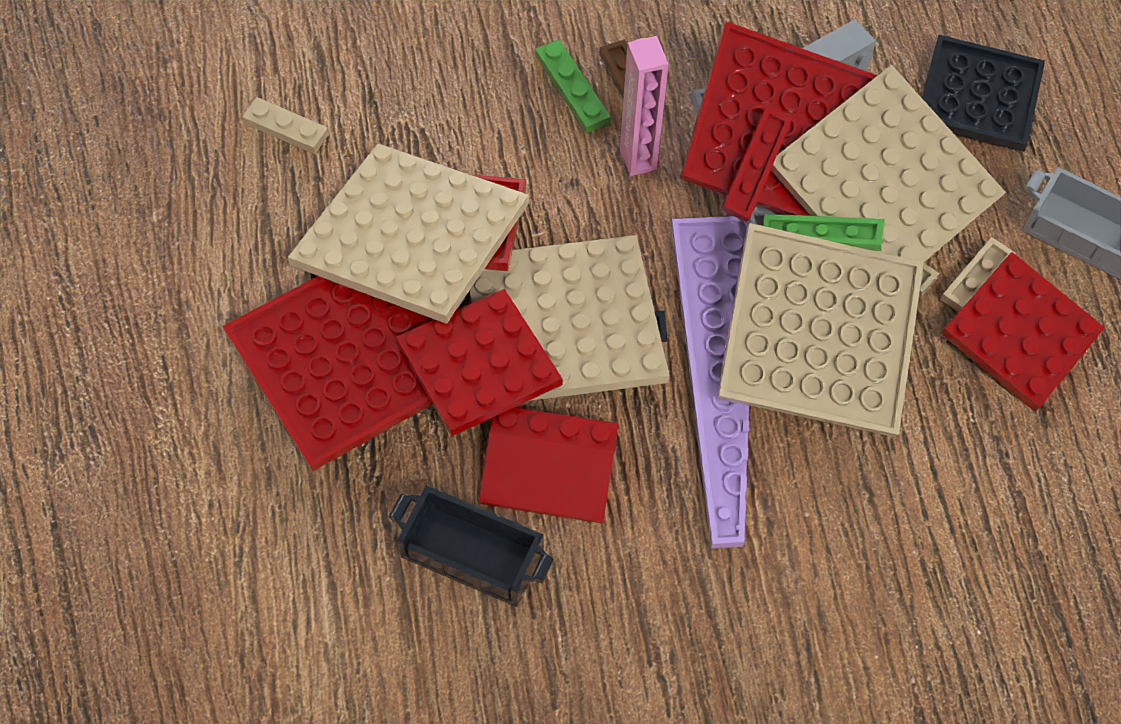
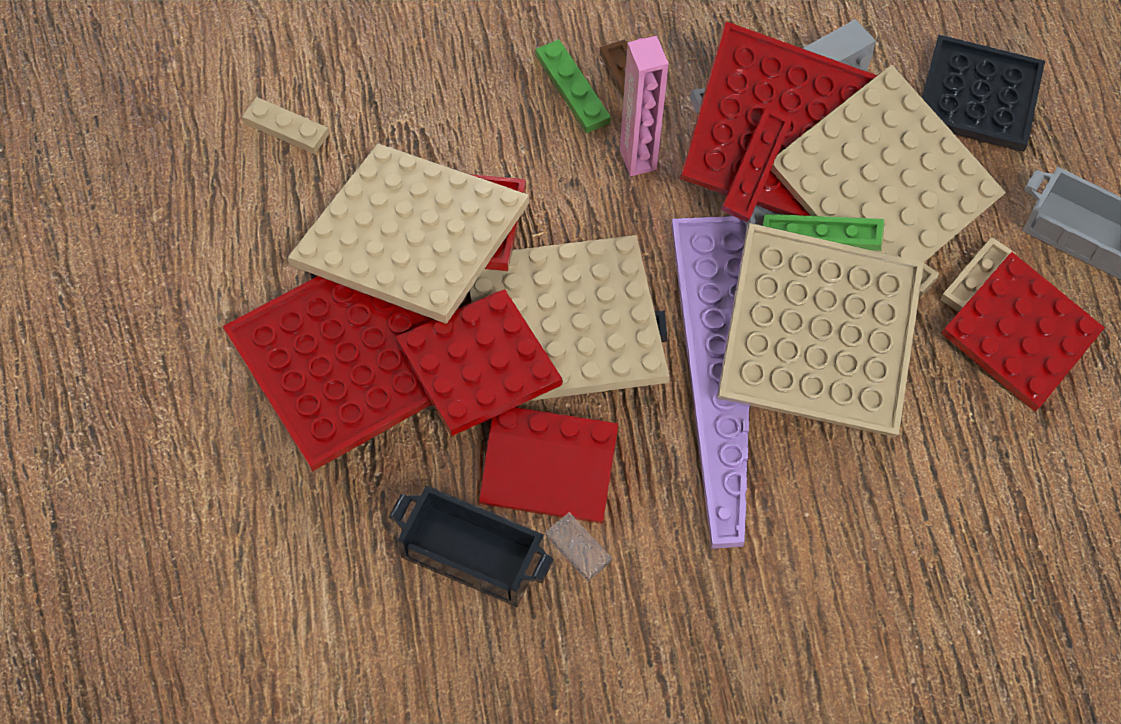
(578, 546): none -> clear plate

